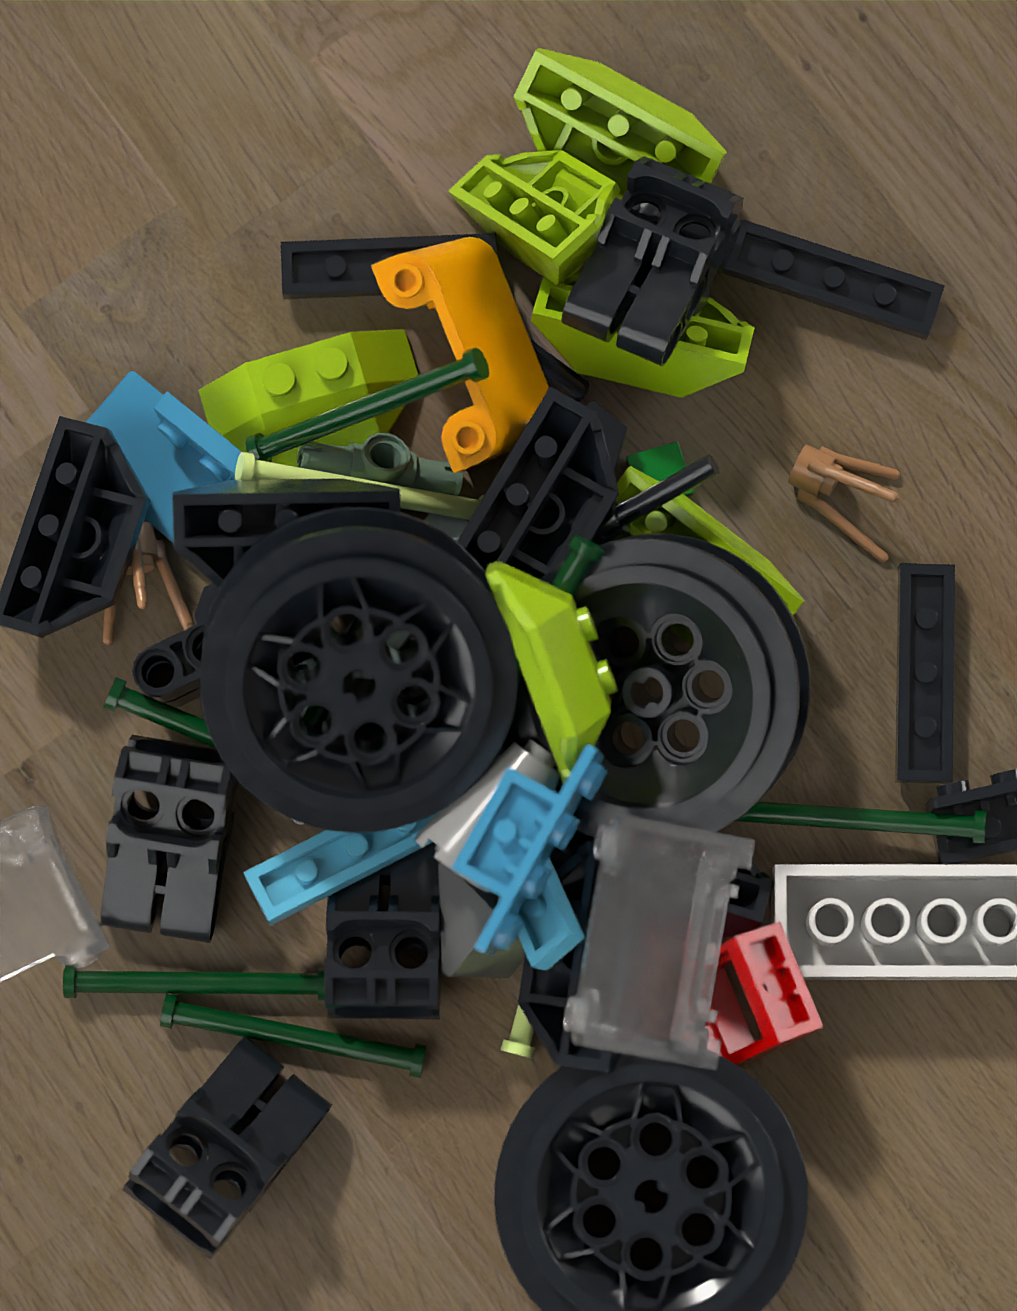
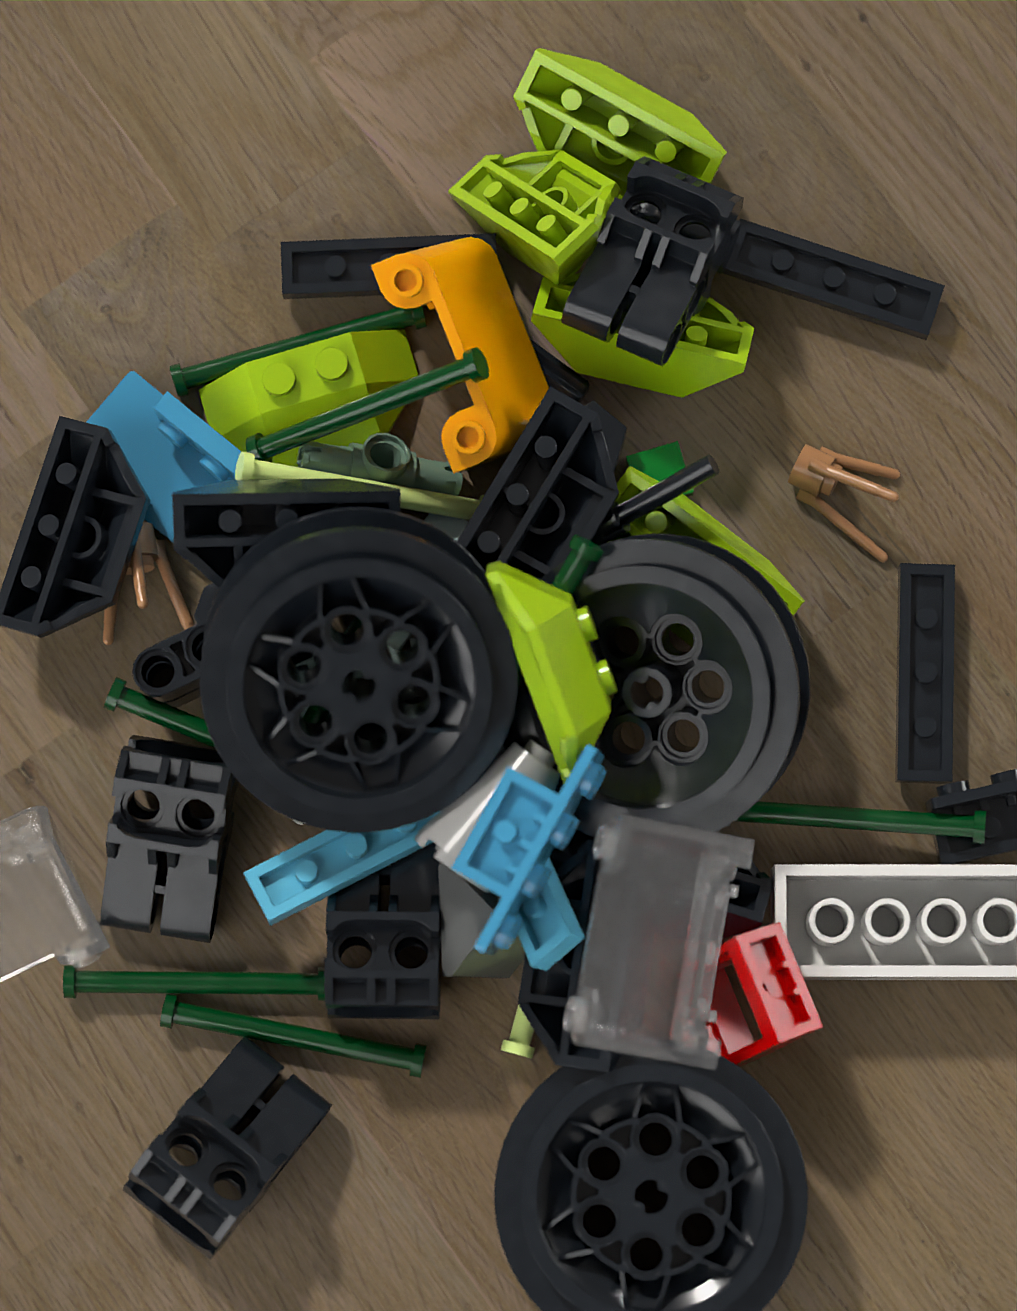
(213, 369): none -> dark green bar

